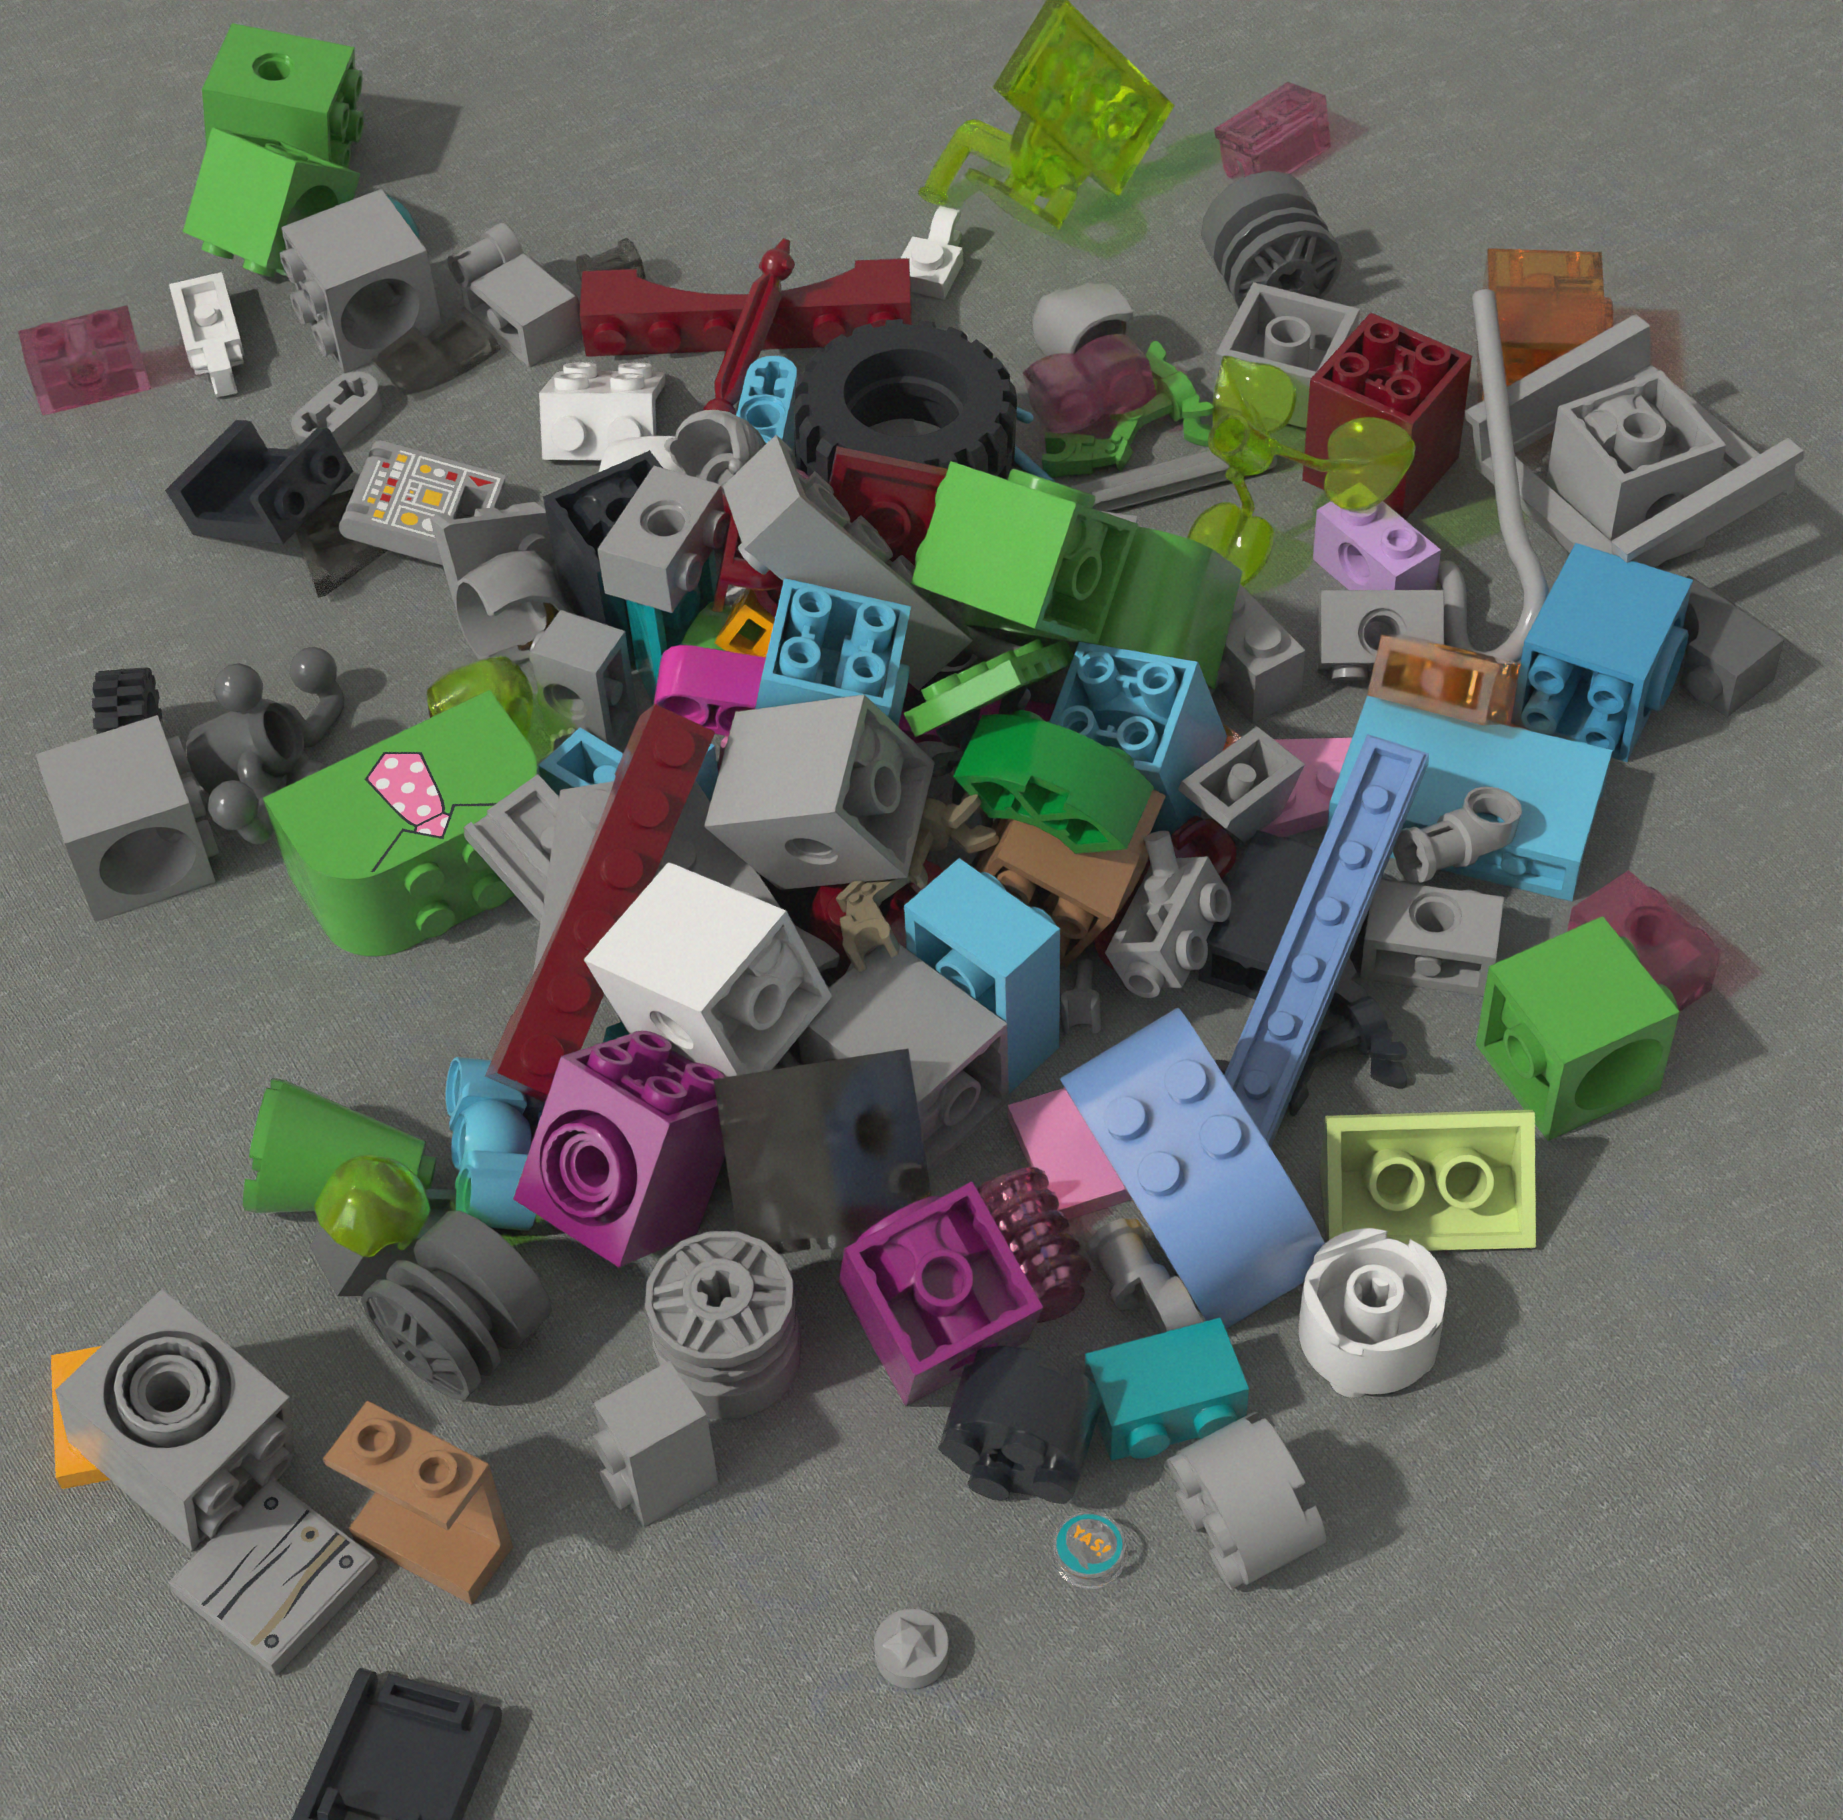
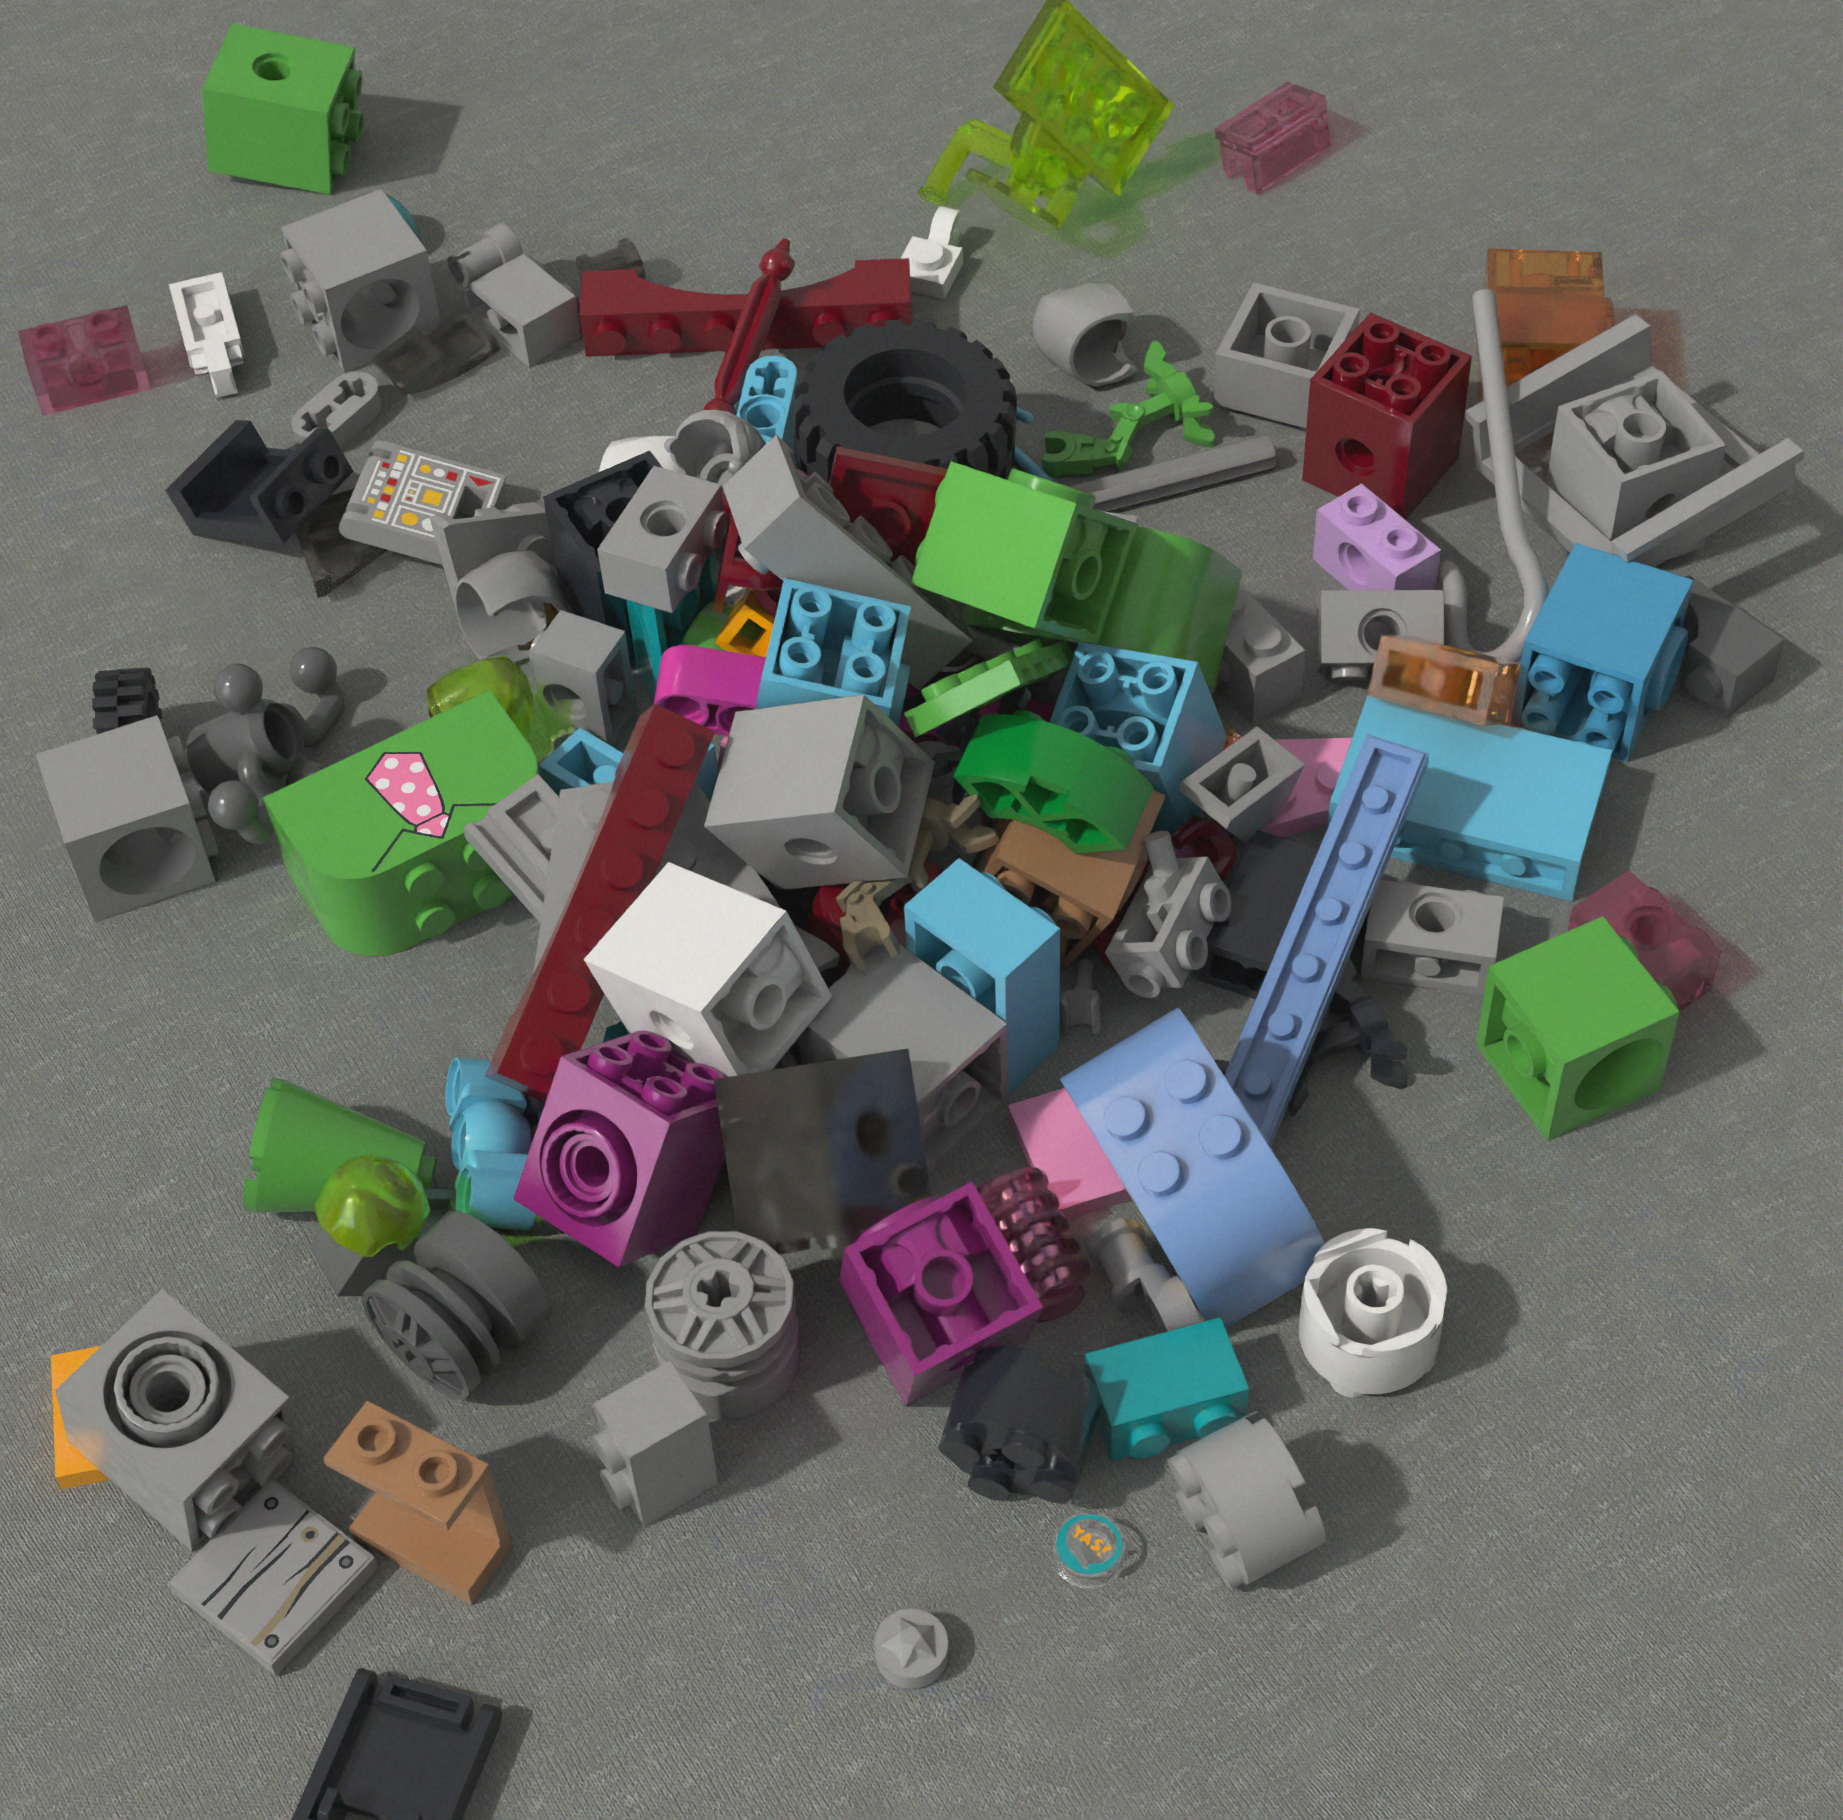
(253, 189): bright green brick -> none
(591, 408): white bracket -> none
(1078, 388): clear pink brick -> none
(1258, 400): clear neon green plant -> none
(1270, 235): dark grey wheel -> none
(1432, 1177): yellowish green slope -> none
(1458, 835): light grey connector -> none

